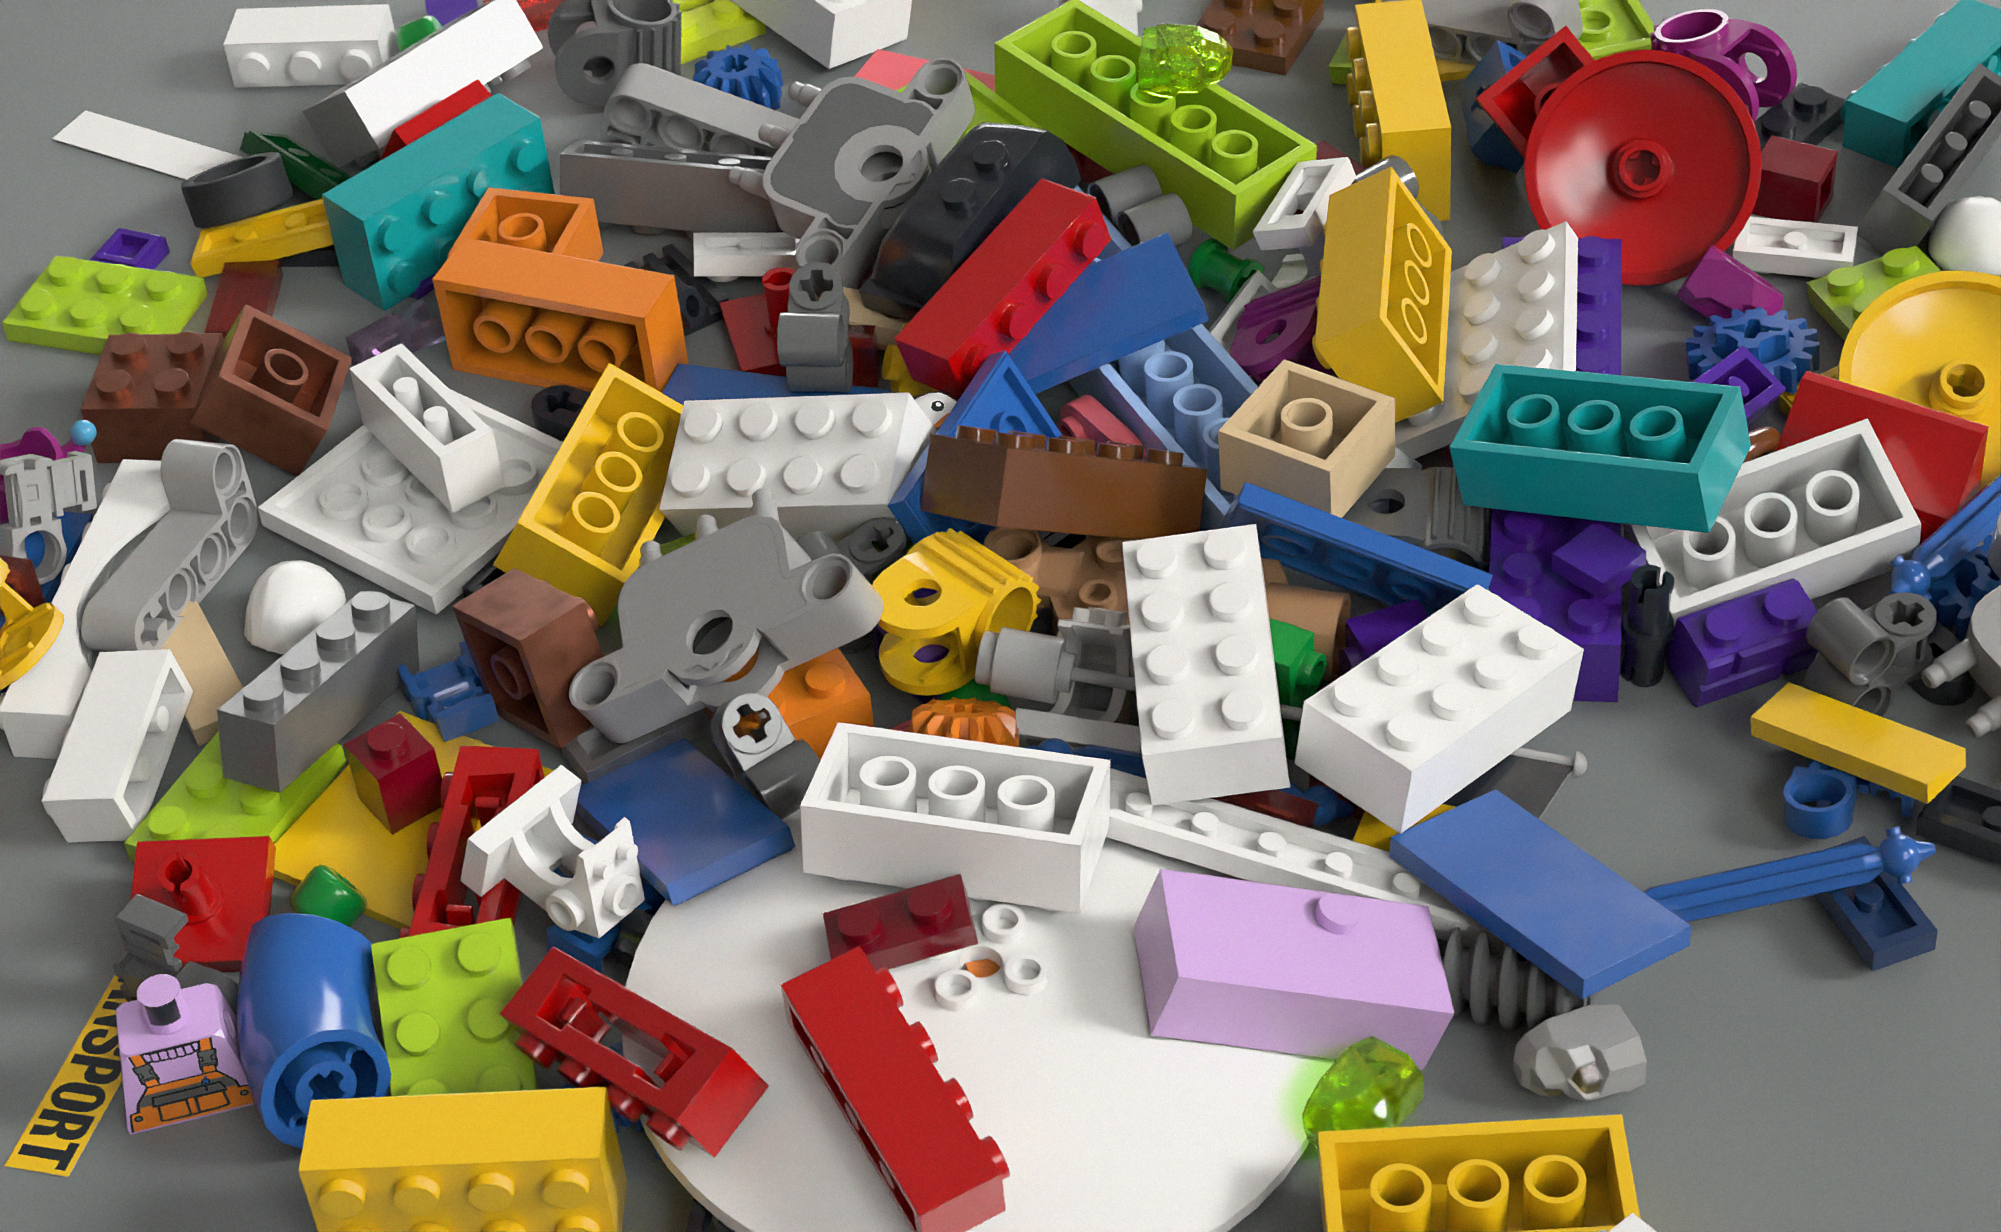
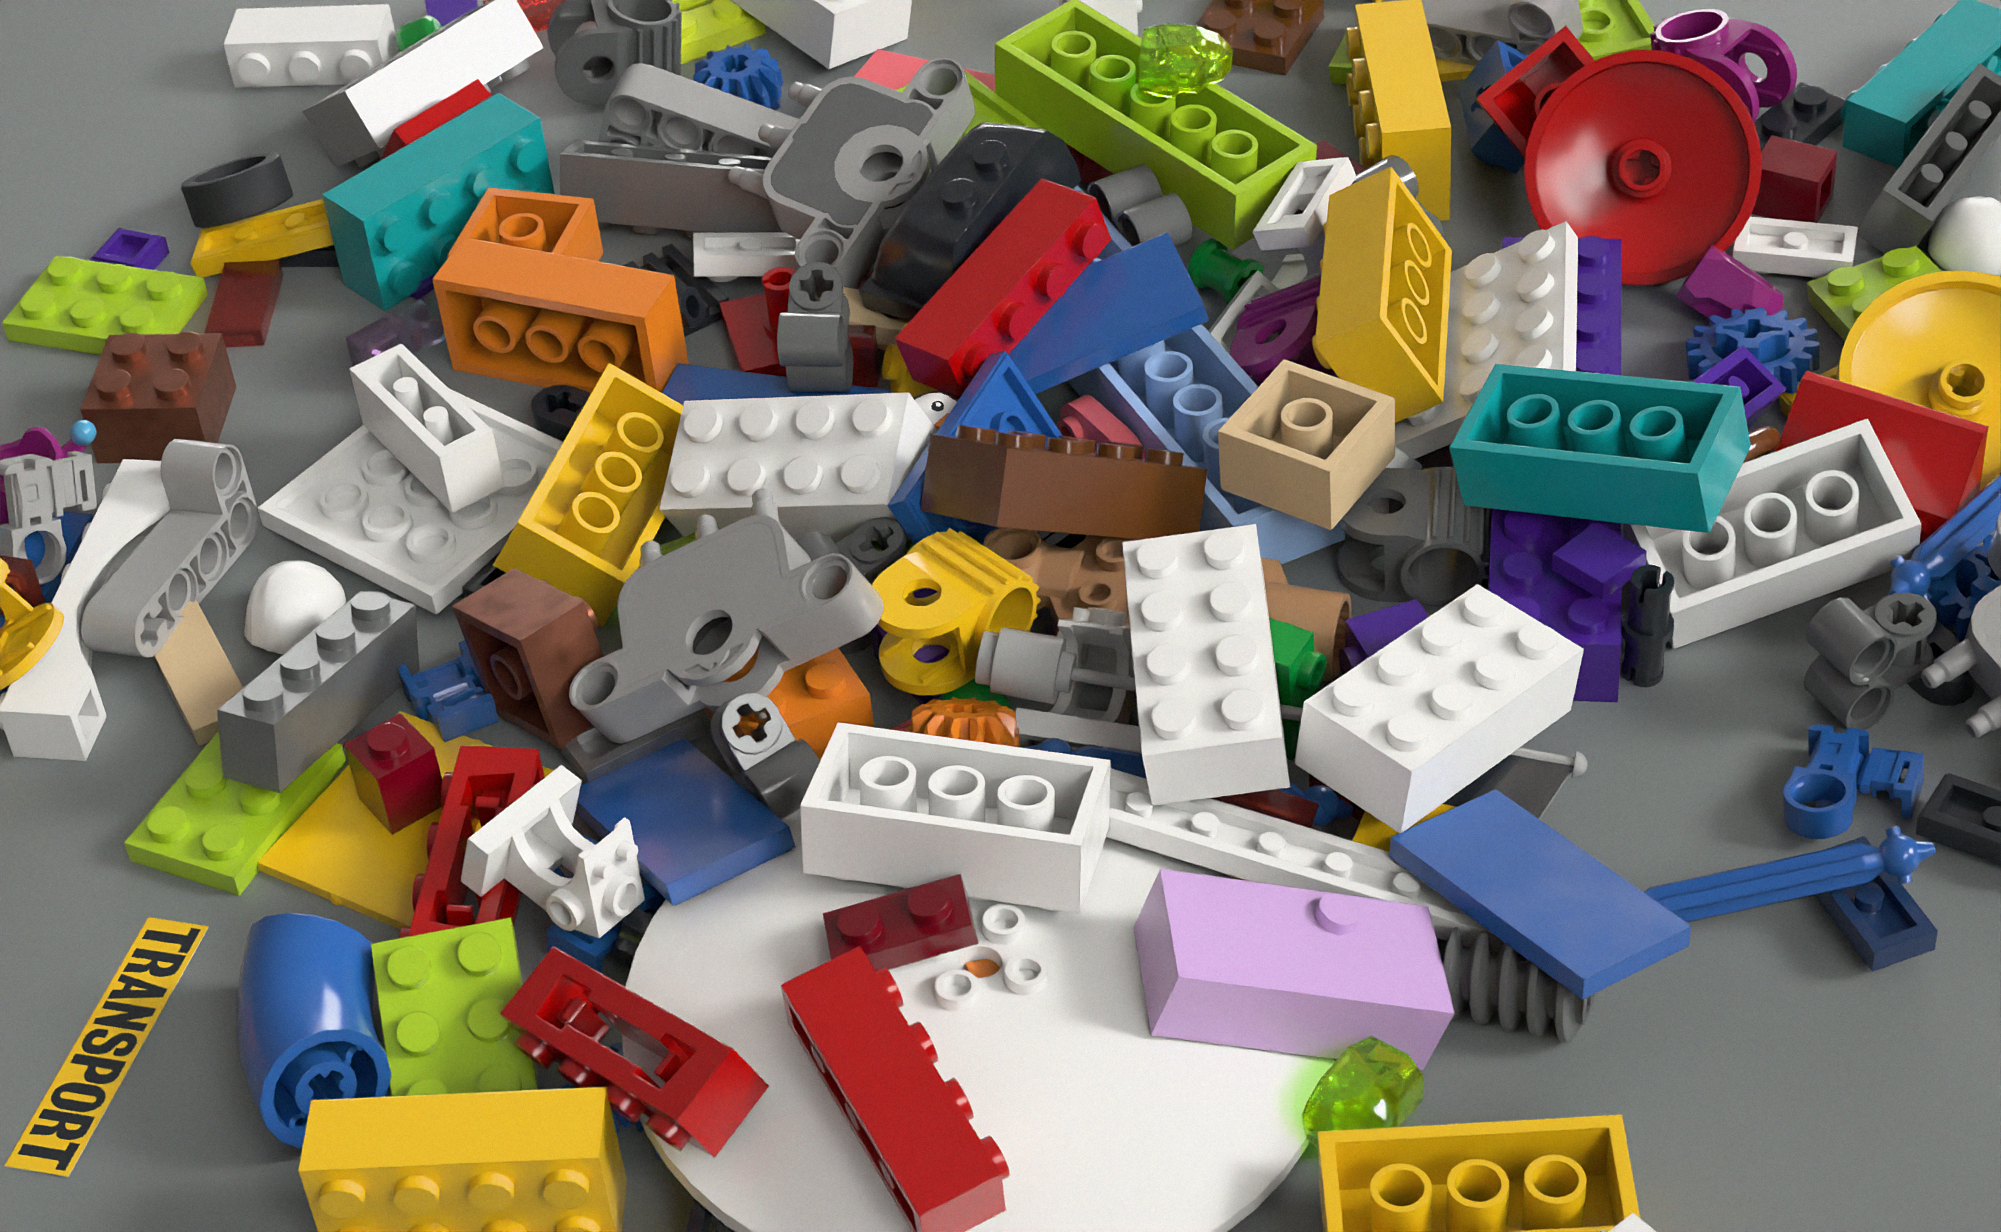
(117, 745): white brick -> none
(141, 146): white sticker -> none
(149, 942): dark grey piece -> none
(178, 1055): torso -> none
(219, 887): red tile -> none
(271, 390): copper brick -> none
(302, 165): dark green tile -> none
(328, 896): green piece -> none
(1350, 553): blue tile -> none
(1582, 1054): light grey rock -> none
(1742, 642): dark purple brick -> none
(1858, 742): yellow tile -> none

